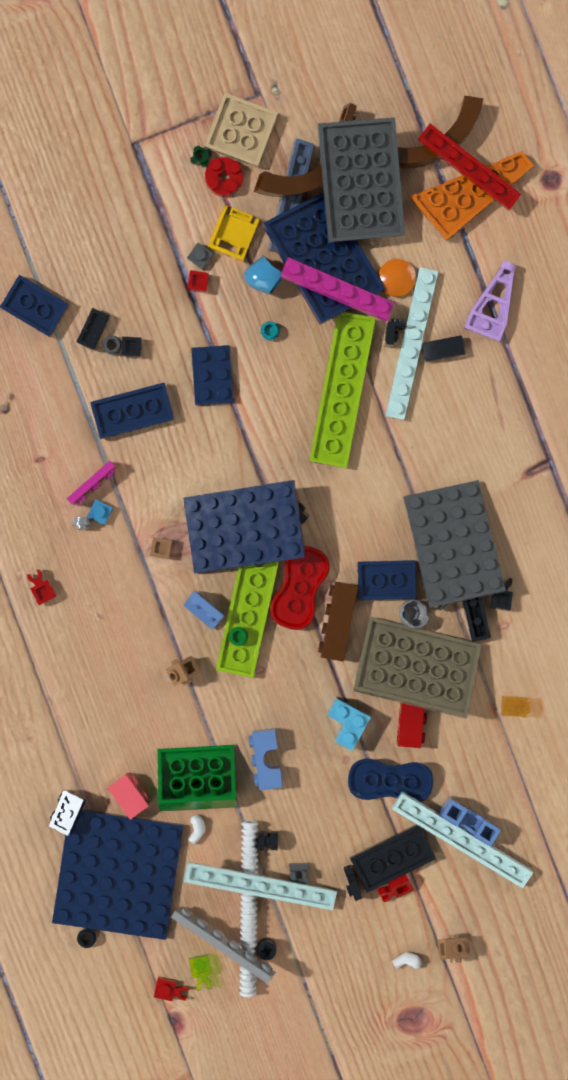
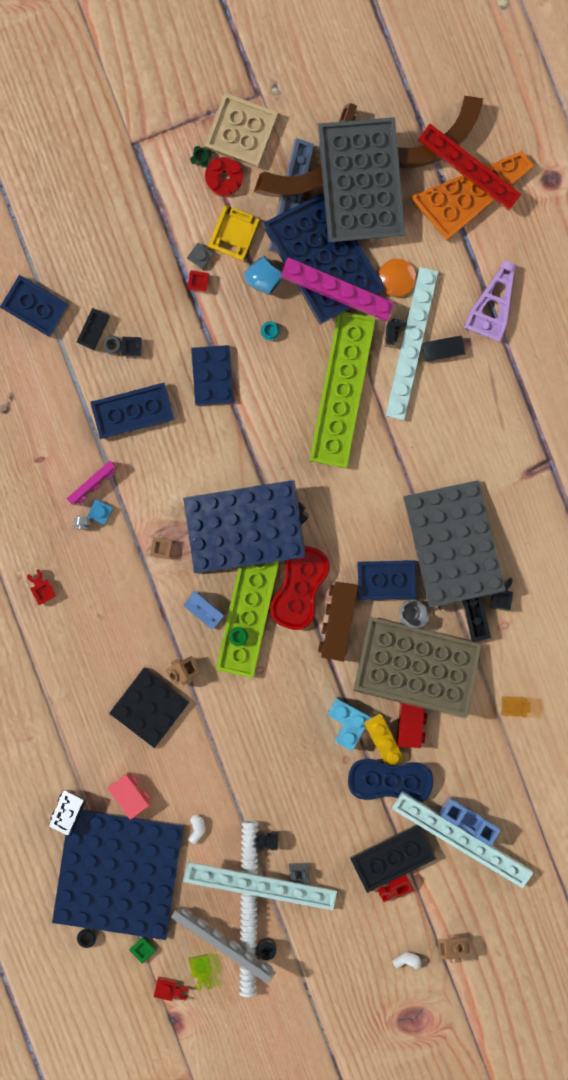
(142, 949): none -> green tile
(149, 707): none -> black plate
(196, 778): green slope -> none
(267, 776): medium blue arch -> none
(352, 888): black plate -> none
(383, 740): none -> yellow plate

